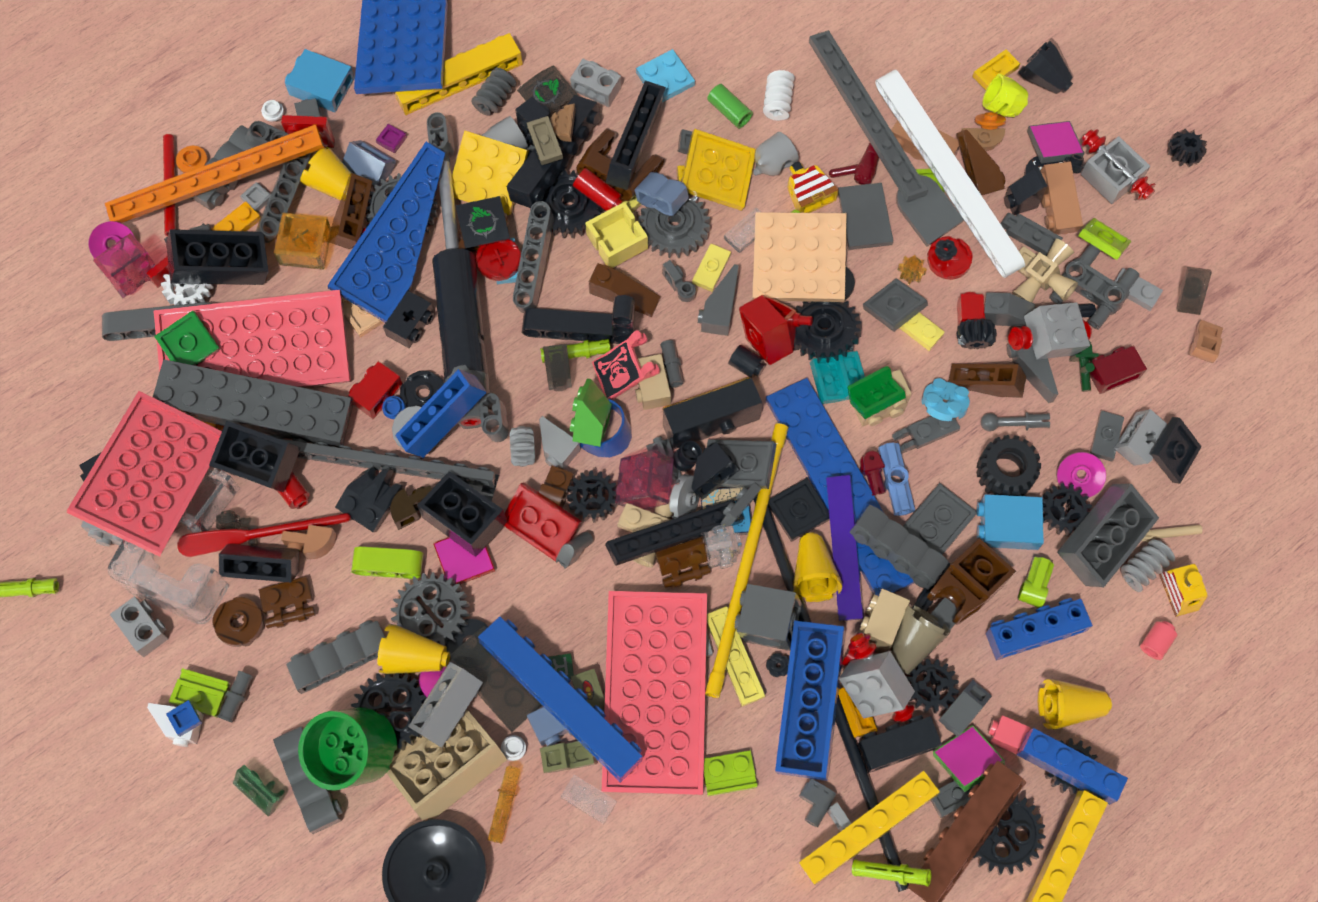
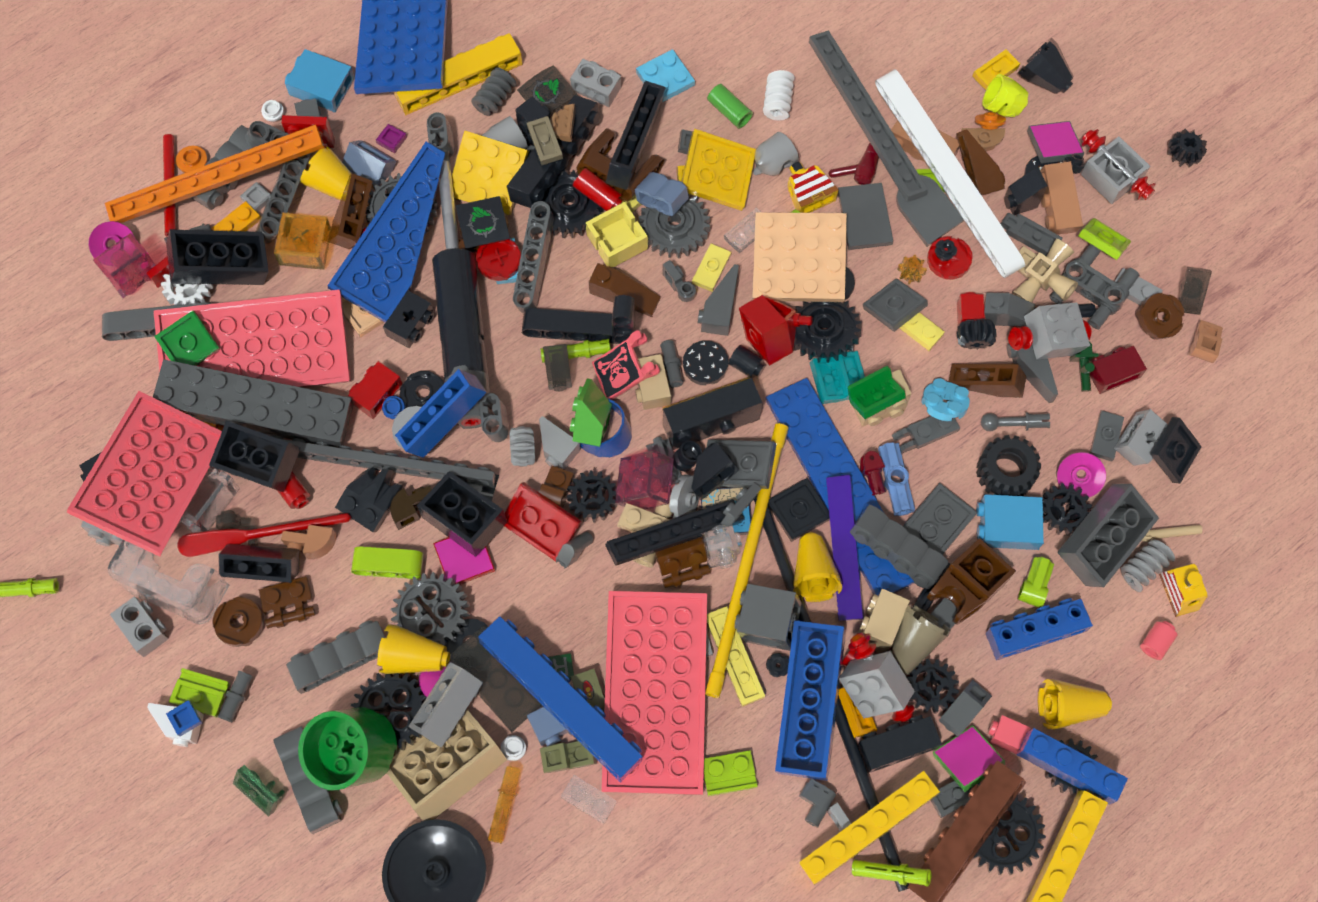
(705, 362): none -> black tile
(1149, 320): none -> reddish brown plate

